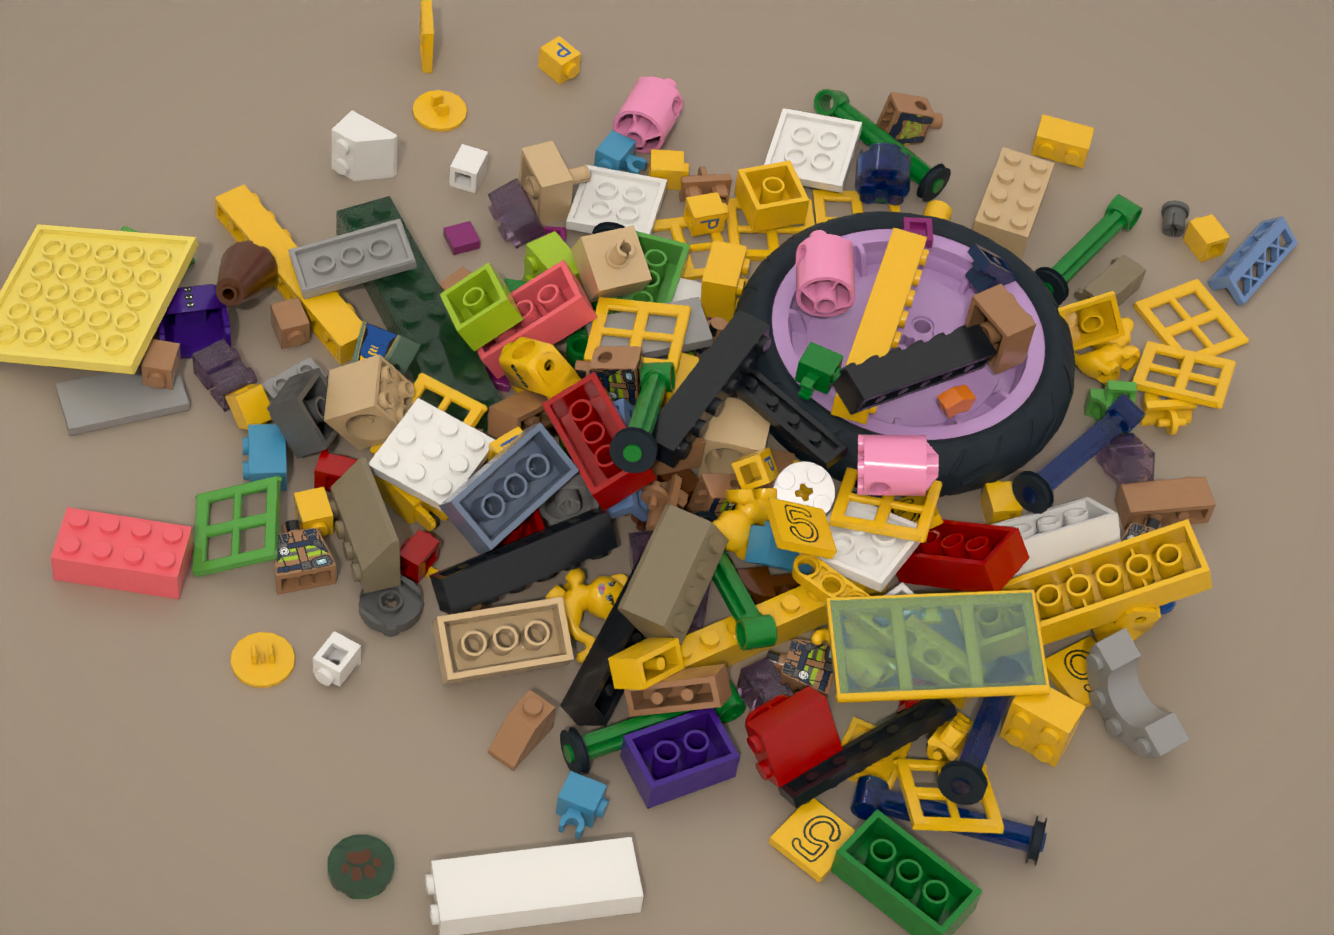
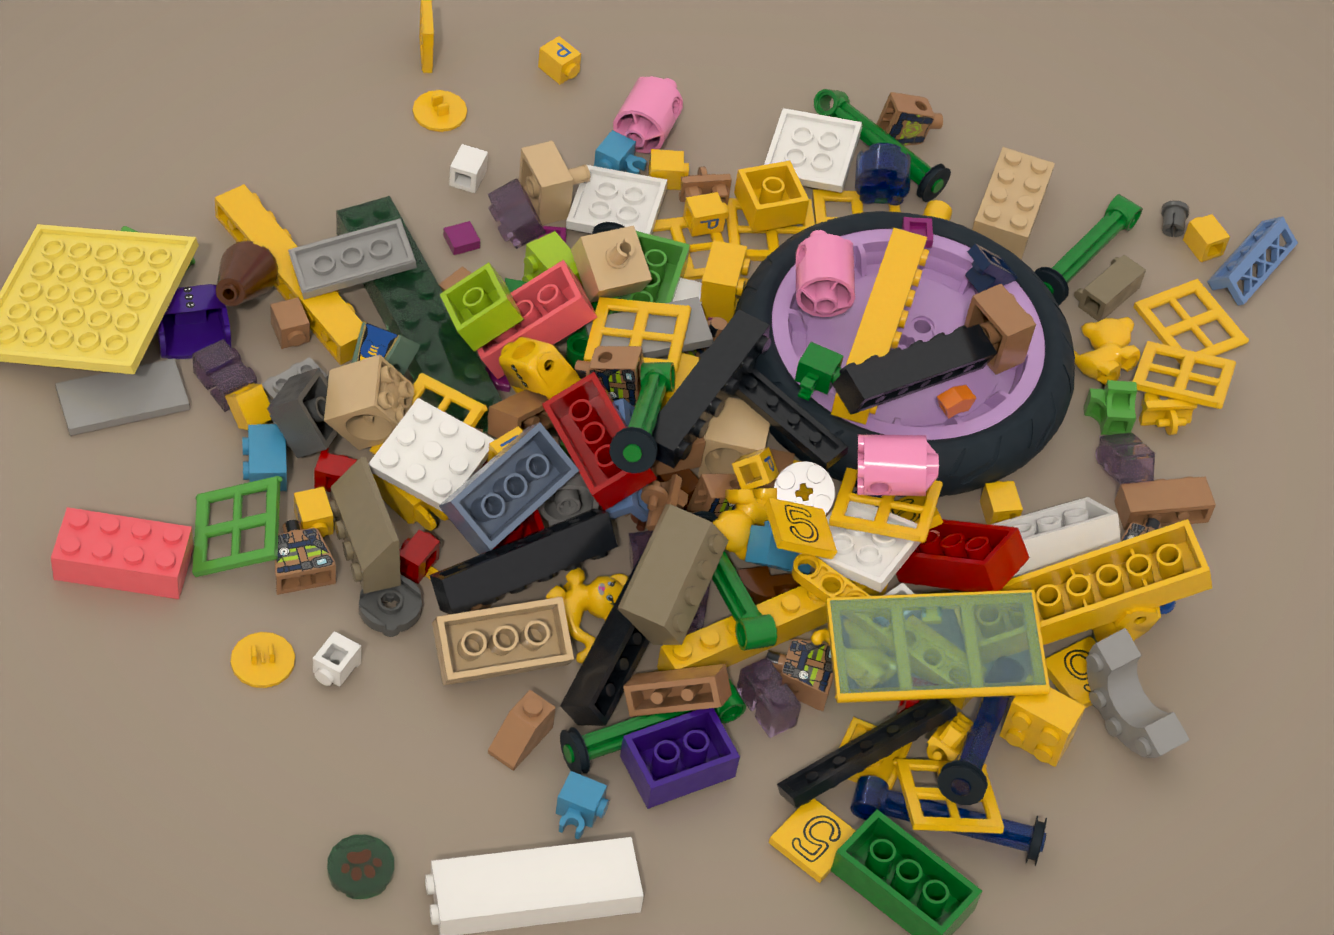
(161, 364): medium nougat brick -> none
(363, 149): white slope -> none
(646, 663): yellow brick -> none
(791, 735): red brick -> none
(1036, 490): clear blue piece -> none
(1062, 141): yellow brick -> none
(1093, 320): yellow slope -> none

